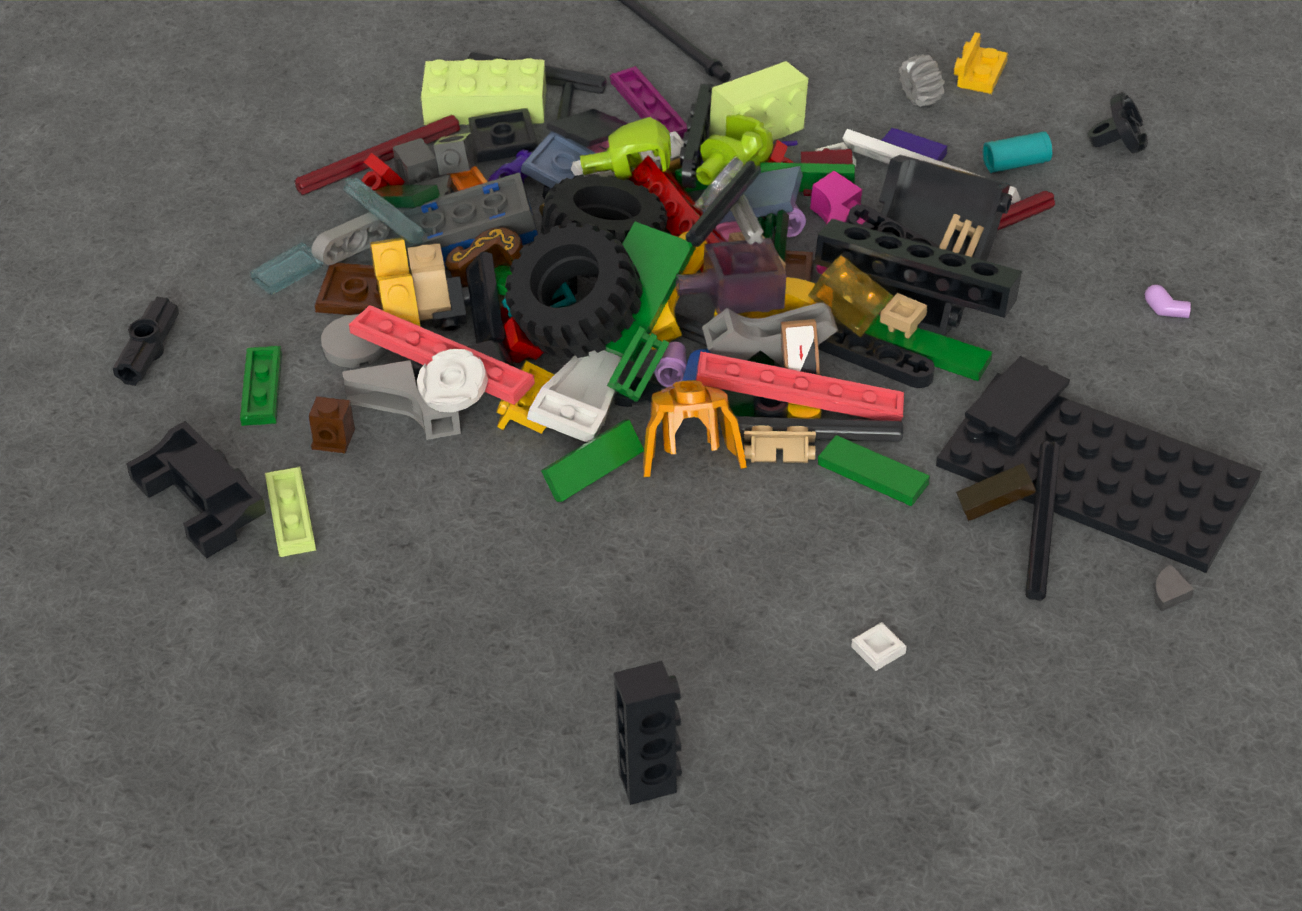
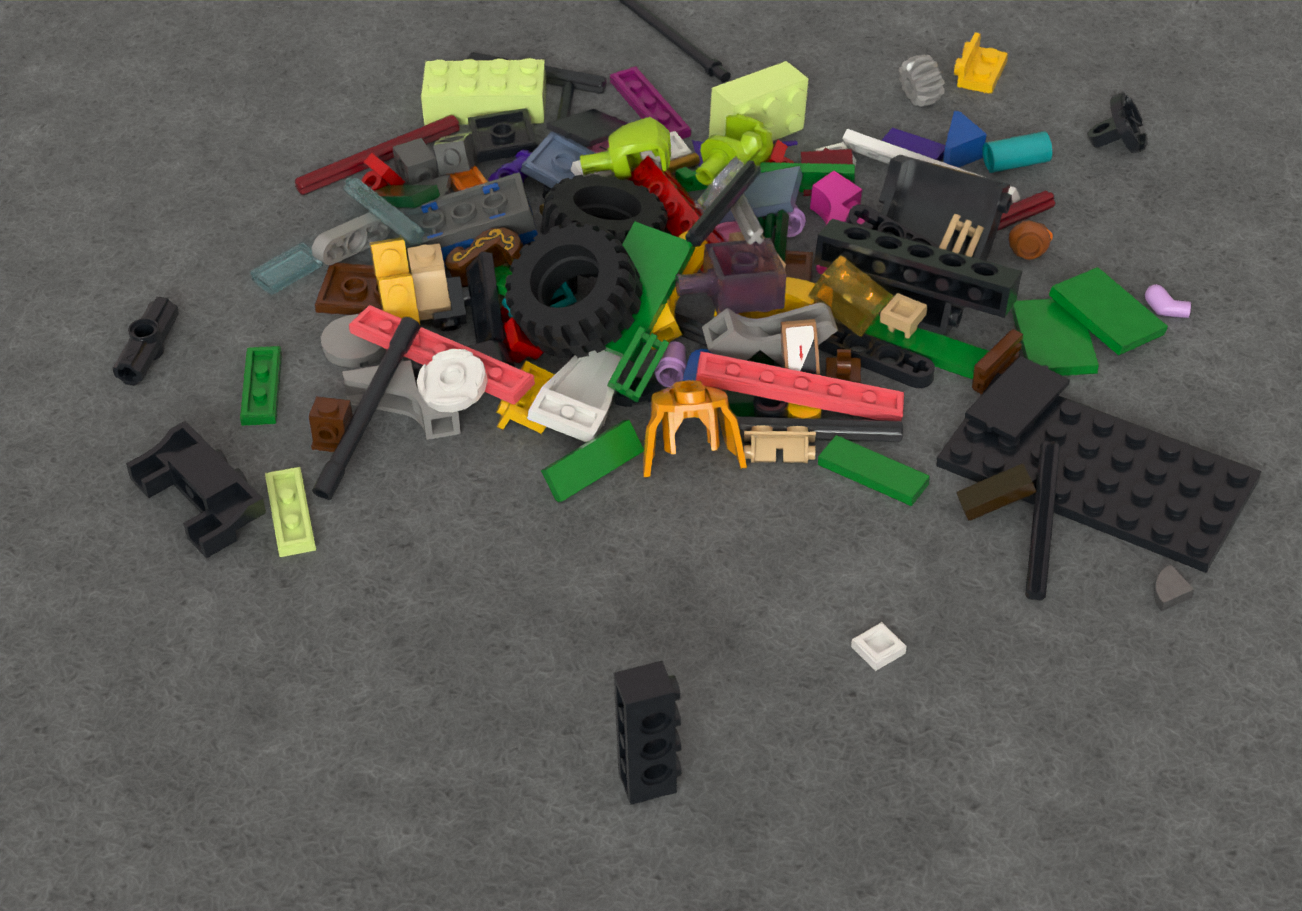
(335, 468): none -> black piece
(696, 135): black plate -> none
(844, 366): none -> reddish brown tile
(963, 141): none -> blue slope
(997, 360): none -> reddish brown tile
(1029, 239): none -> dark orange animal
(1054, 337): none -> green tile
(1108, 311): none -> green tile

